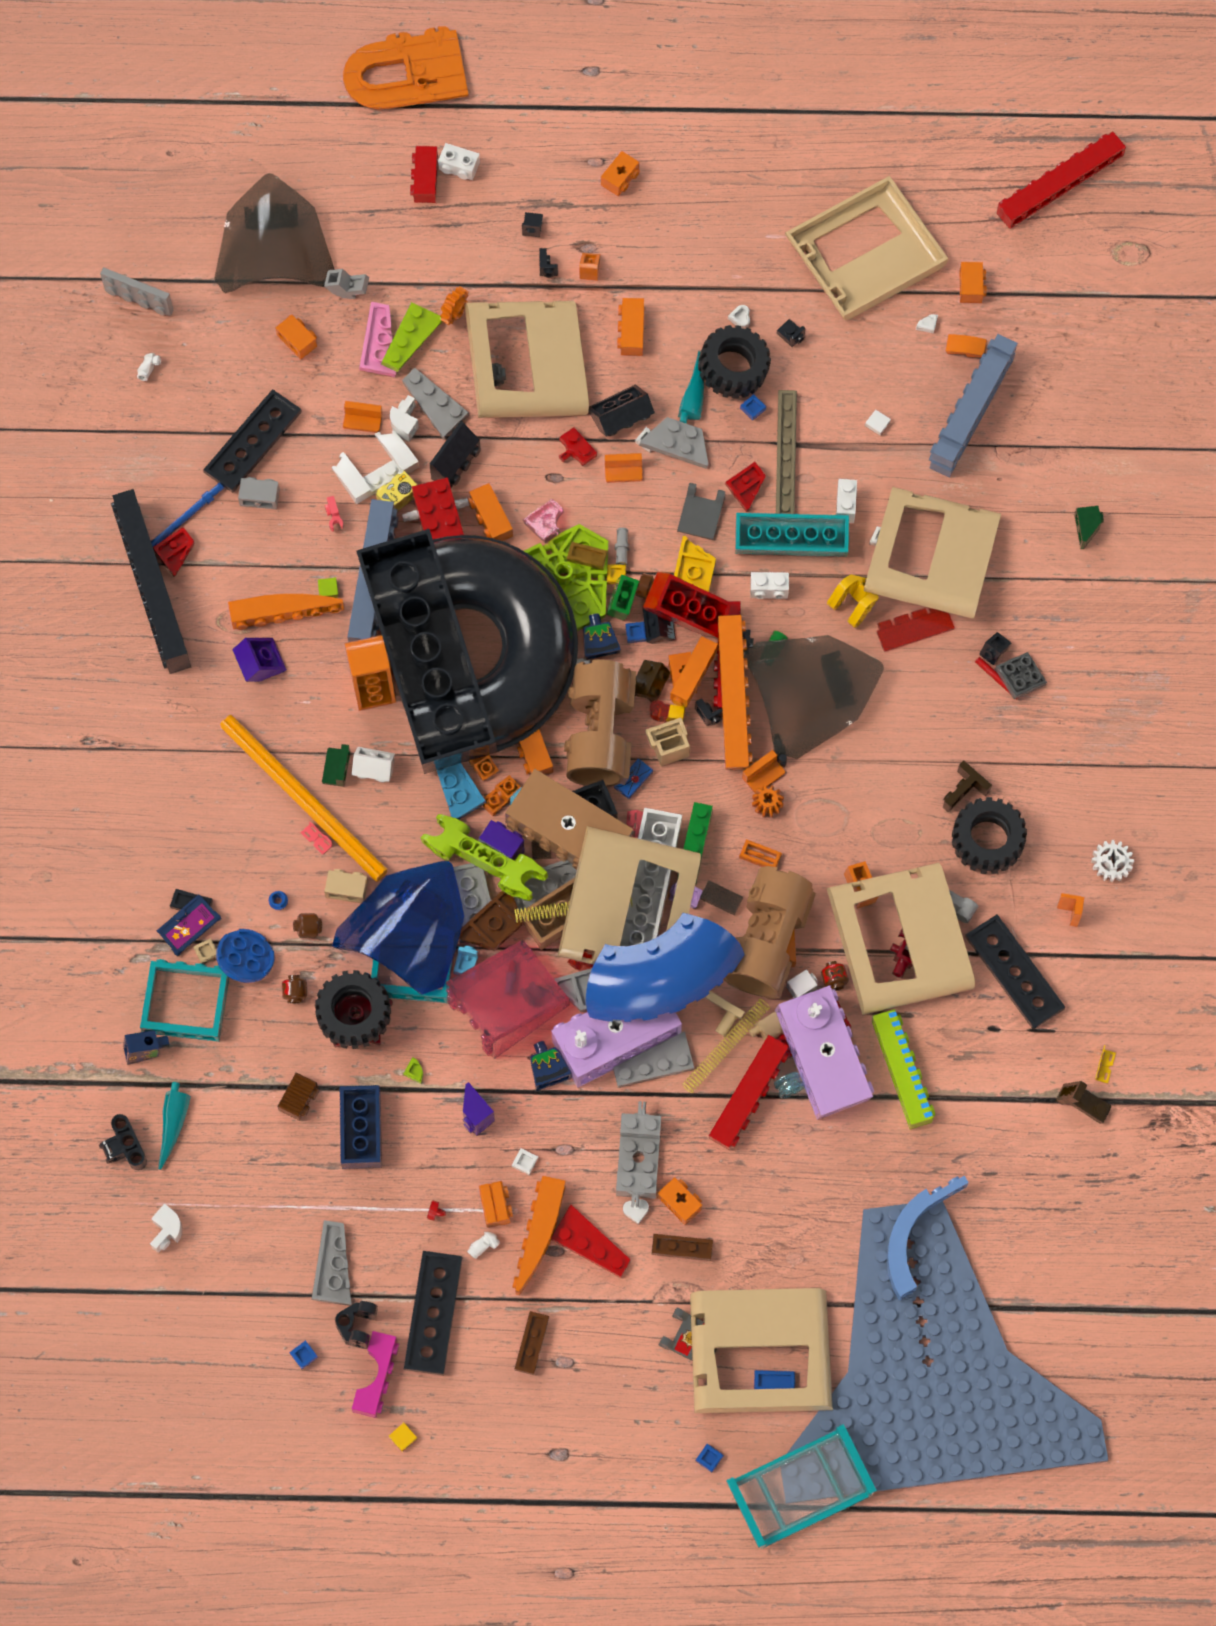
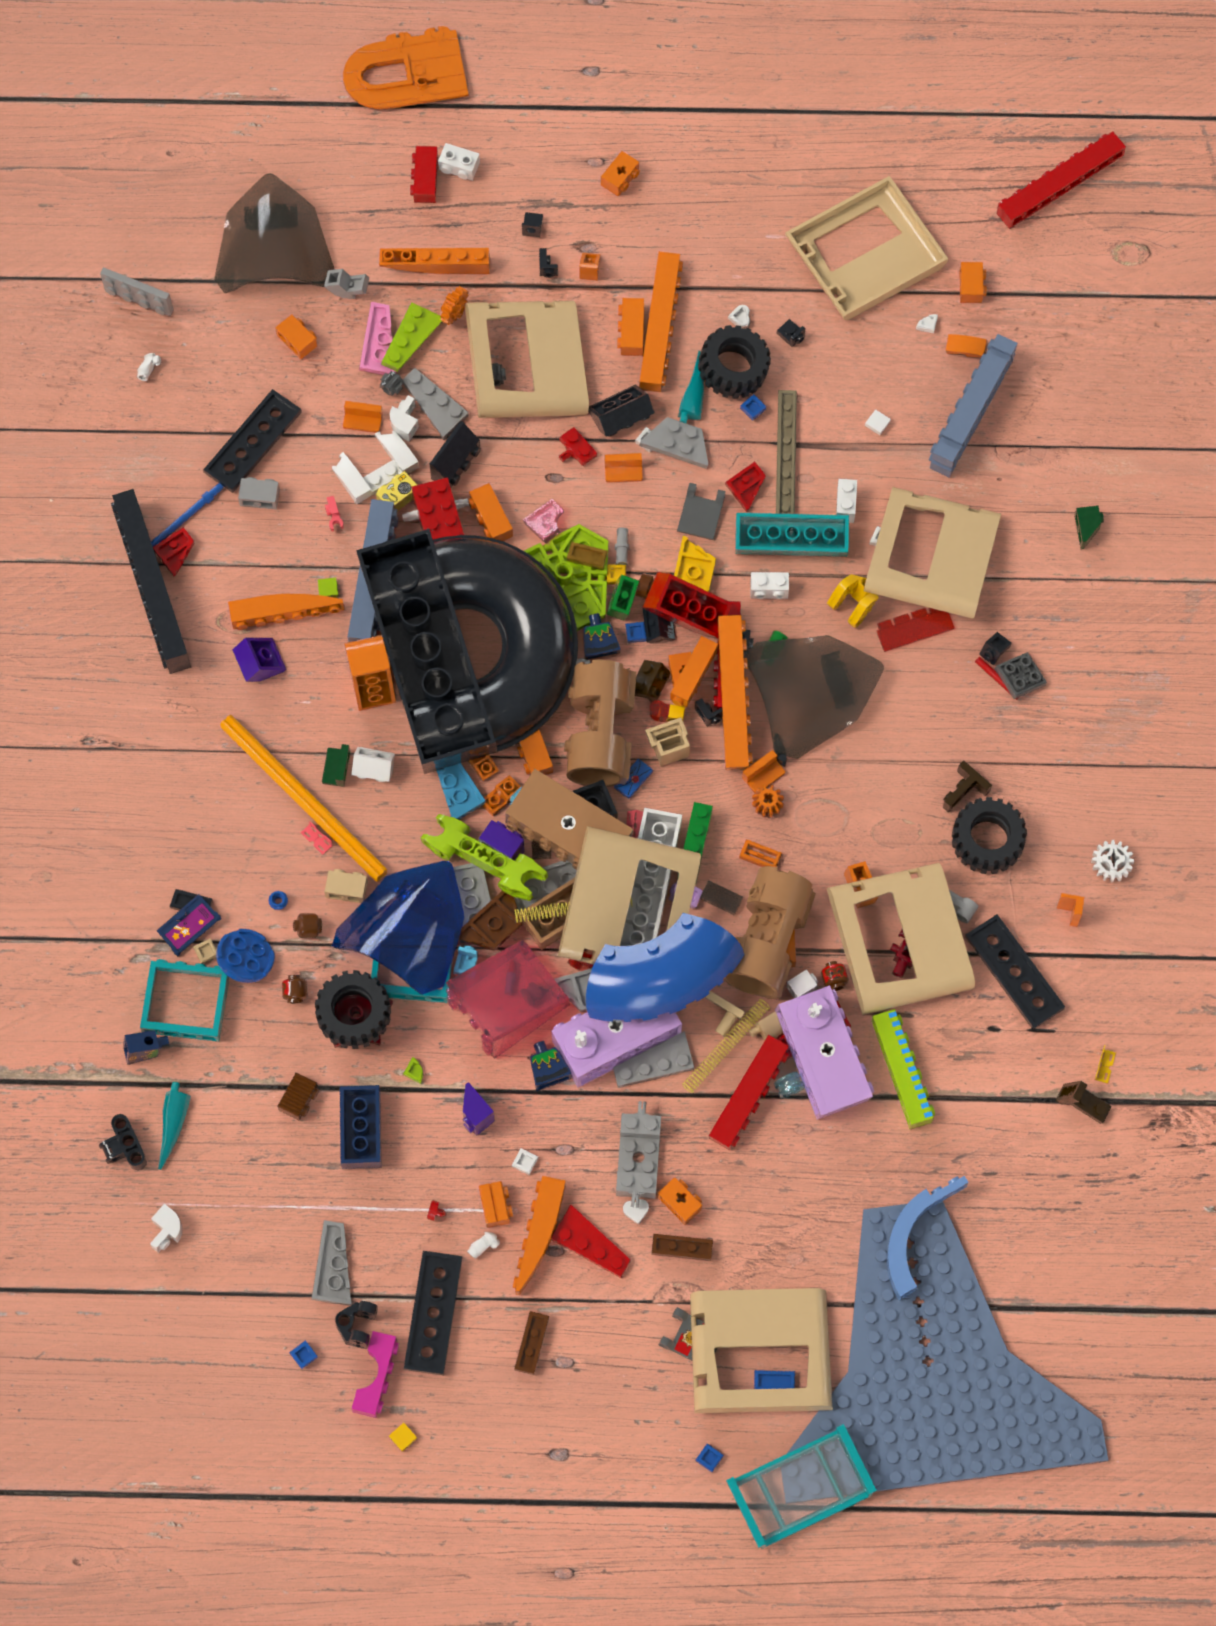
(391, 383): none -> dark grey gear
(437, 260): none -> orange slope
(659, 322): none -> orange brick

